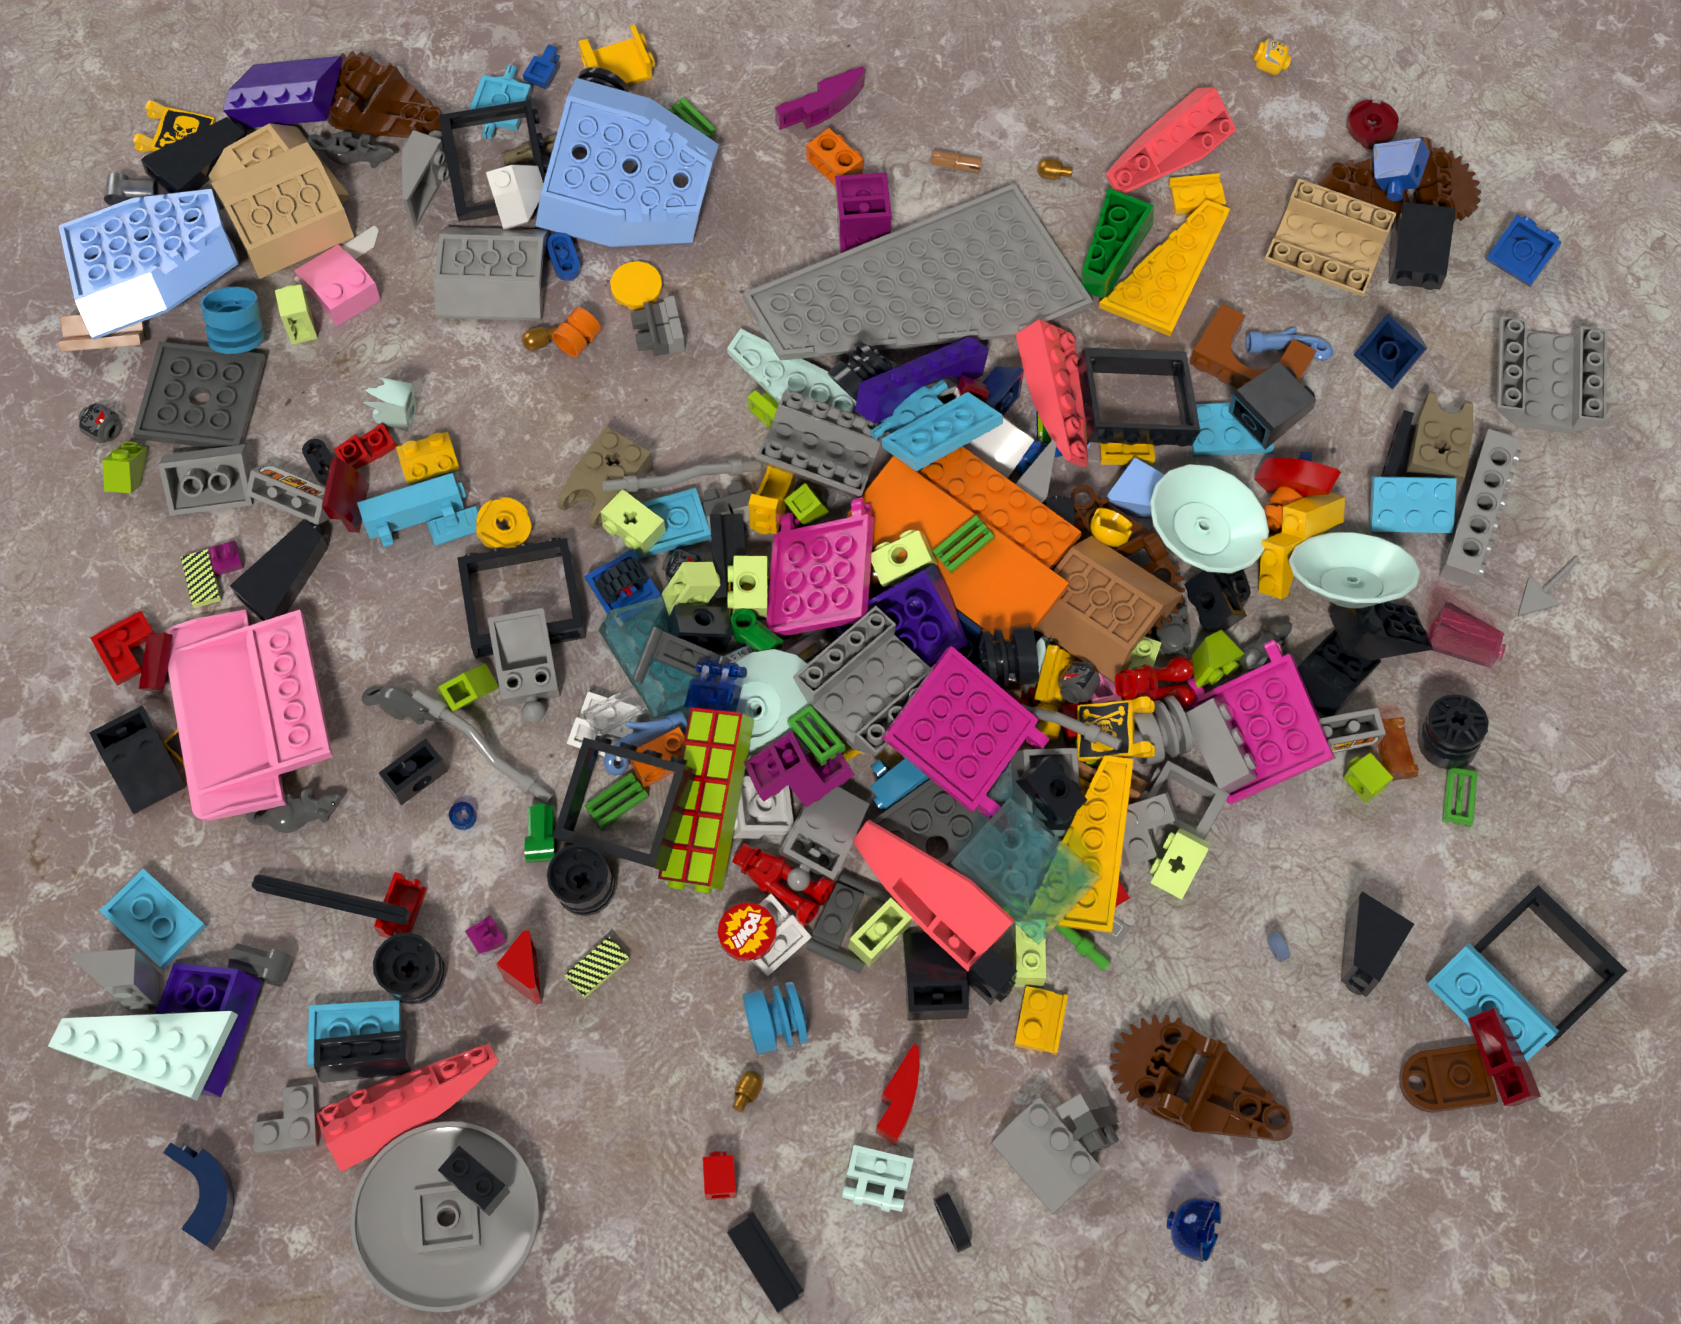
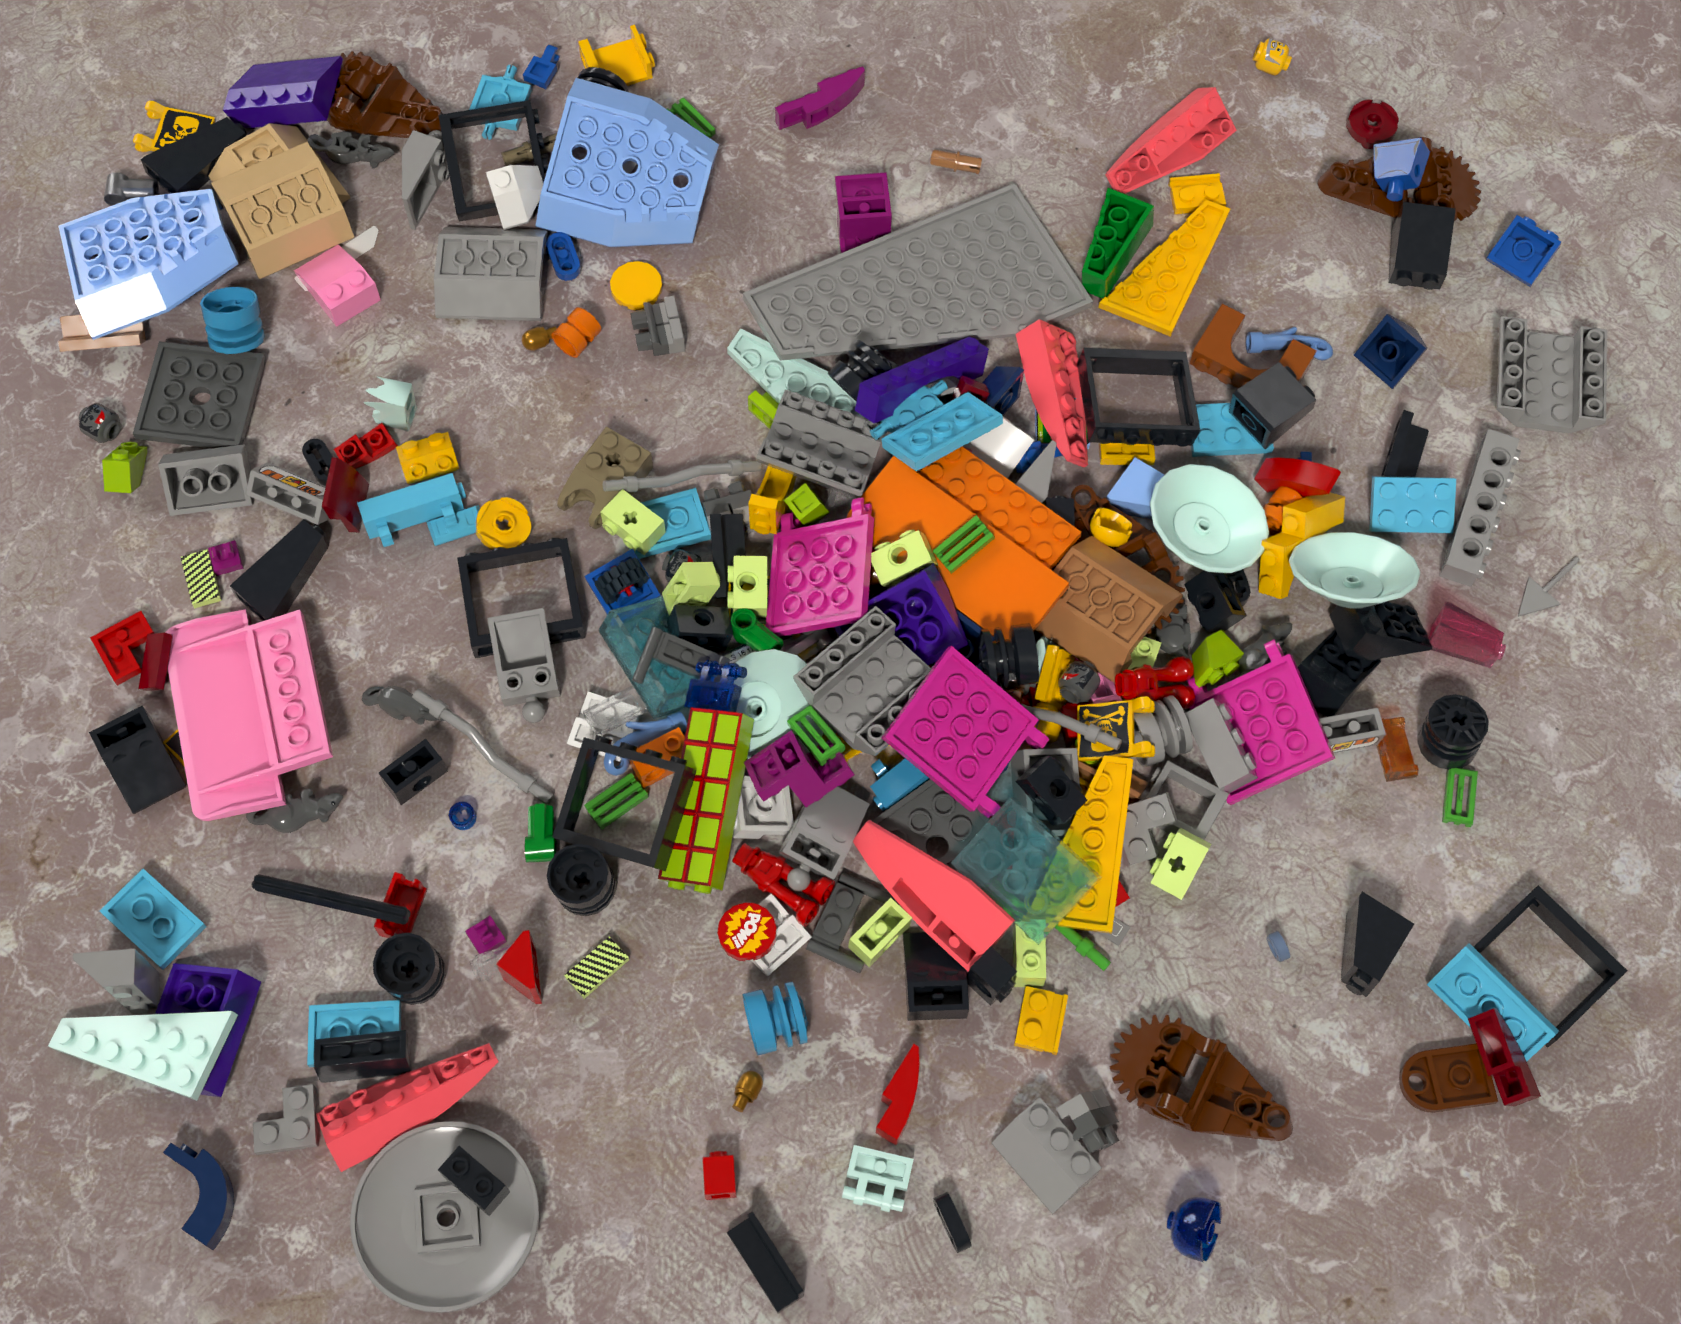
(267, 966): dark grey piece -> none
(296, 314): yellowish green brick -> none
(467, 688): lime slope -> none
(833, 156): orange brick -> none
(1053, 169): pearl gold cylinder -> none
(1330, 237): tan slope -> none
(1367, 777): lime brick -> none
(1440, 441): dark tan brick -> none

